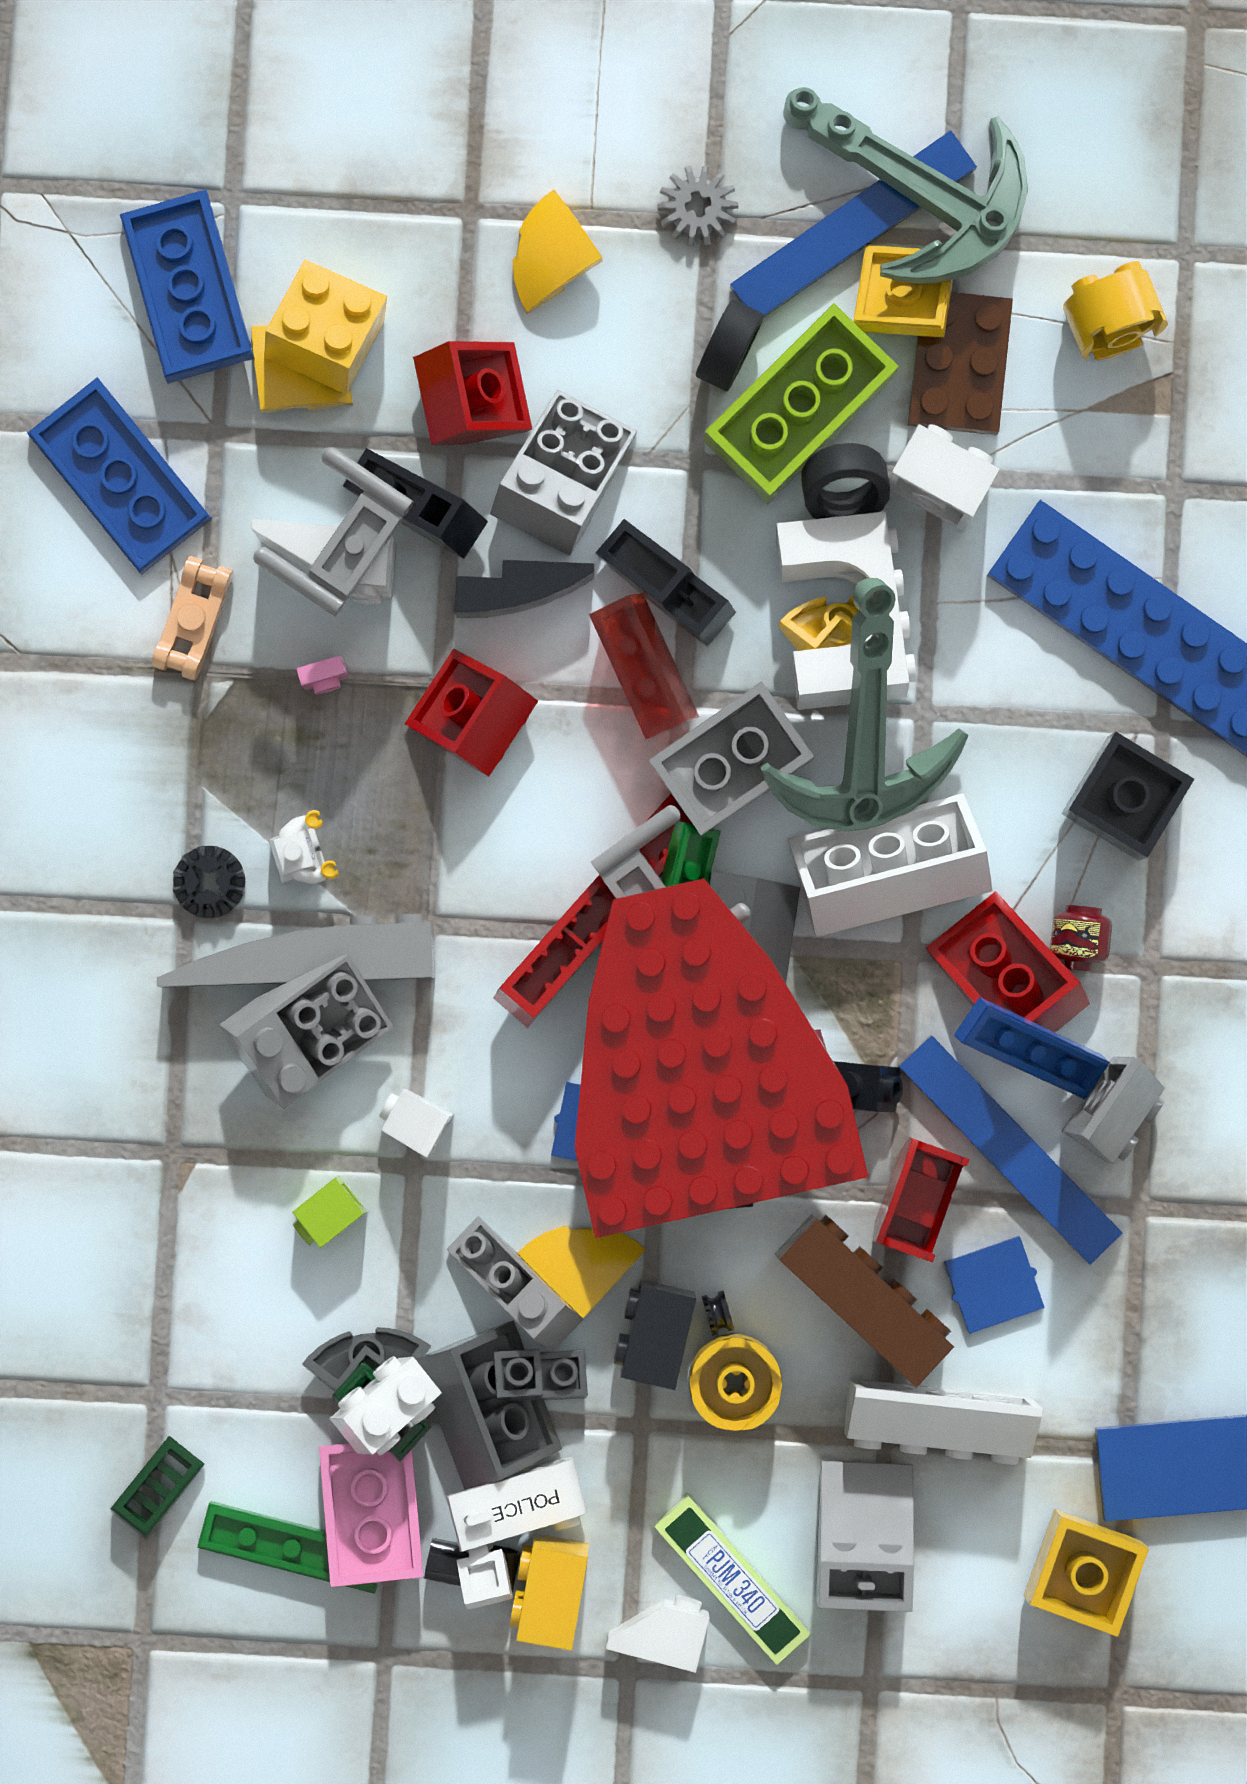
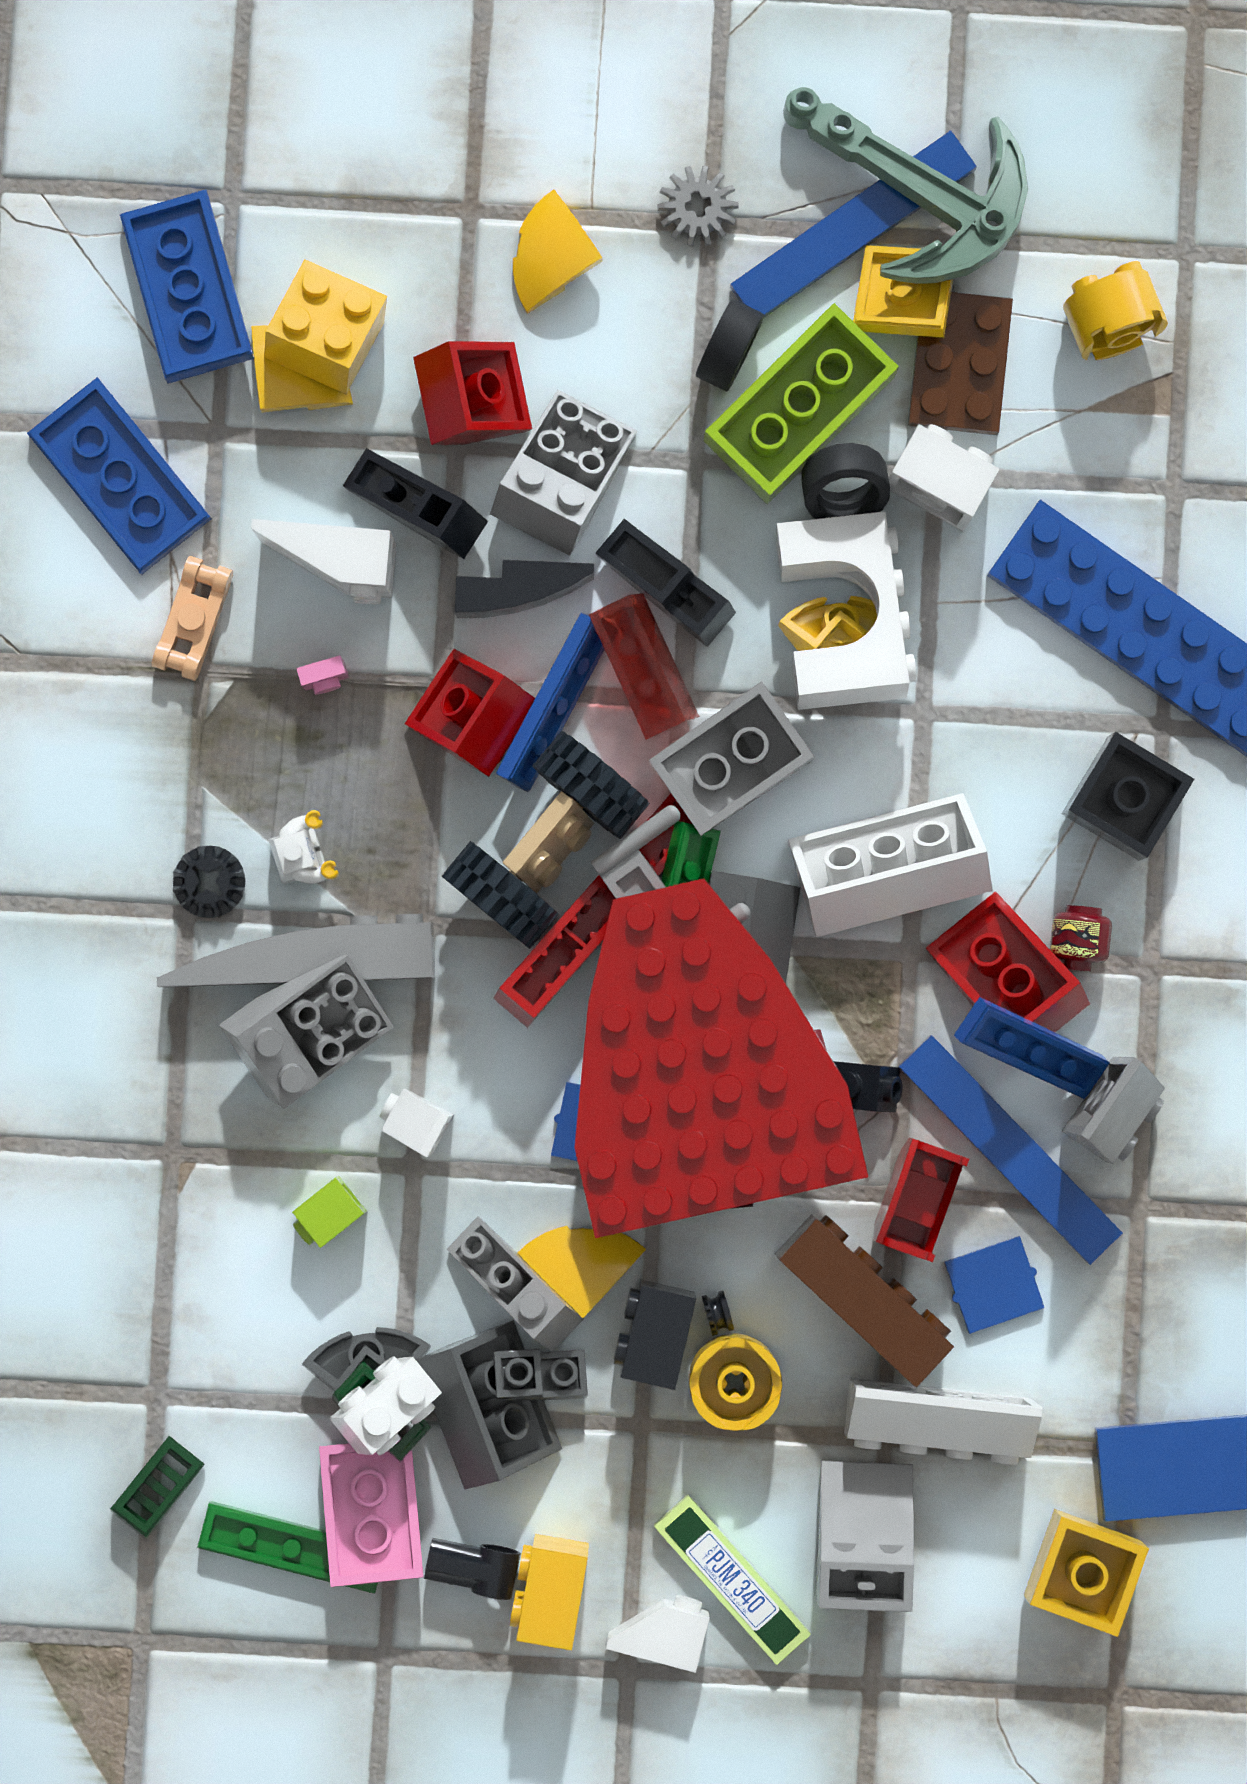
(352, 545): light grey plate -> none
(484, 1577): white plate -> none
(518, 1504): white door -> none
(553, 703): none -> blue tile
(585, 790): none -> black plate
(864, 765): sand green piece -> none

